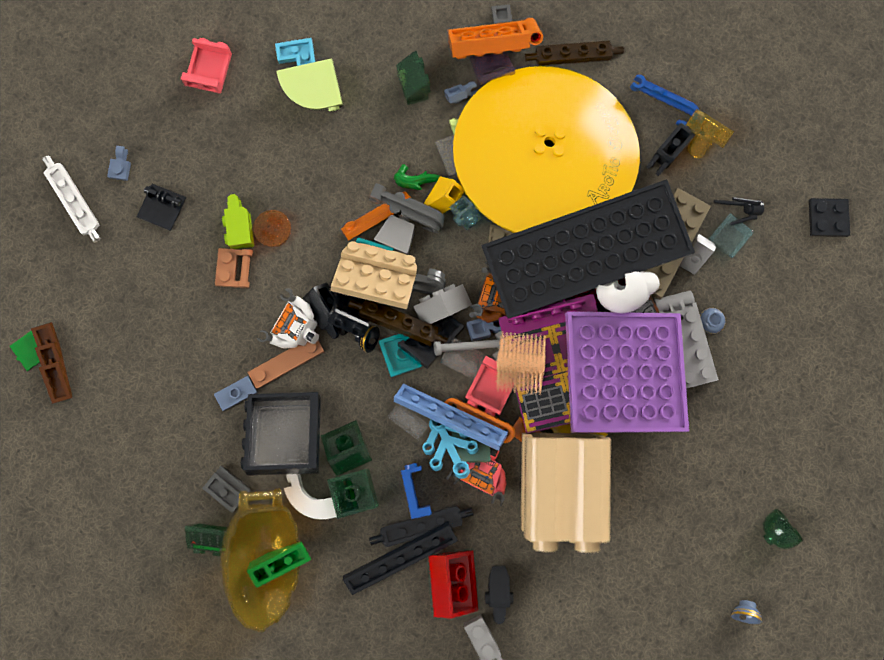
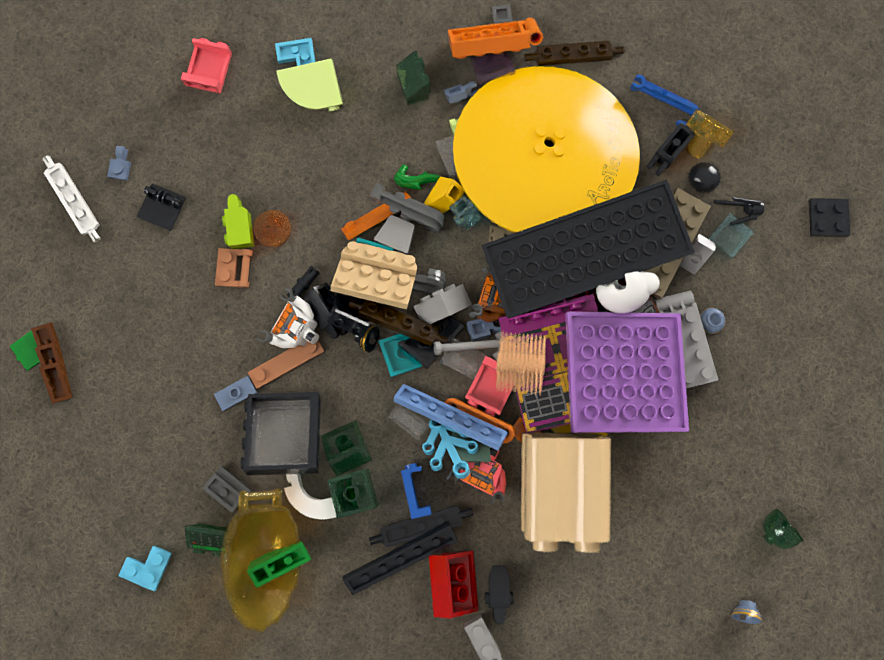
(148, 573): none -> medium azure plate
(304, 282): none -> black pin
(704, 177): none -> black hat

